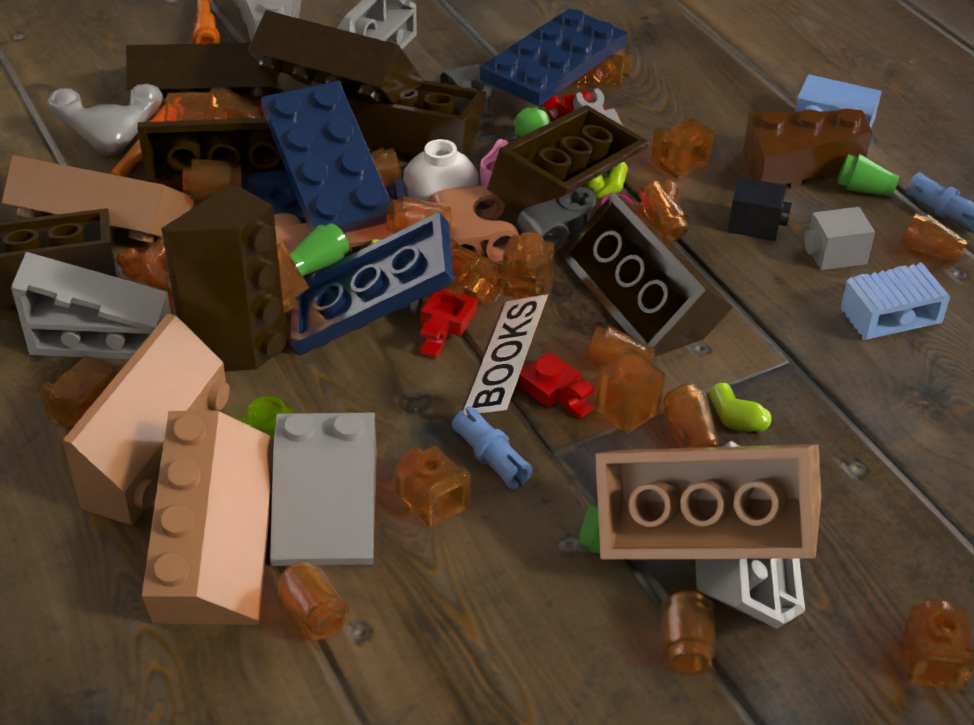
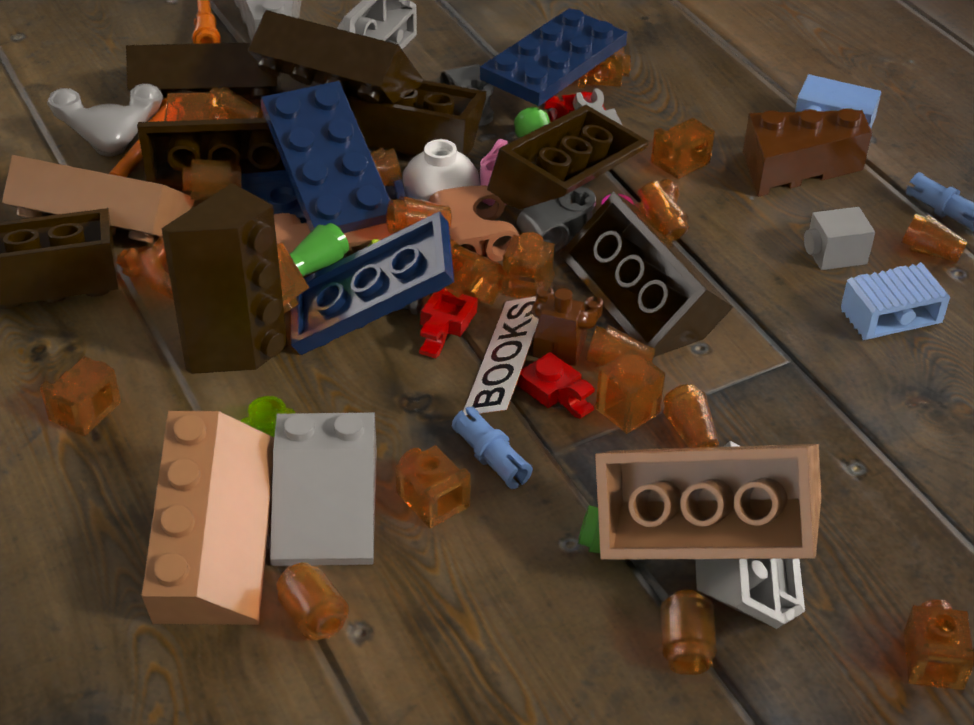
(83, 310): light grey wedge -> none
(121, 437): medium nougat slope -> none
(563, 323): none -> reddish brown piece
(611, 183): lime arm -> none
(738, 413): lime arm -> none
(758, 209): black brick -> none
(866, 176): bright green cone -> none

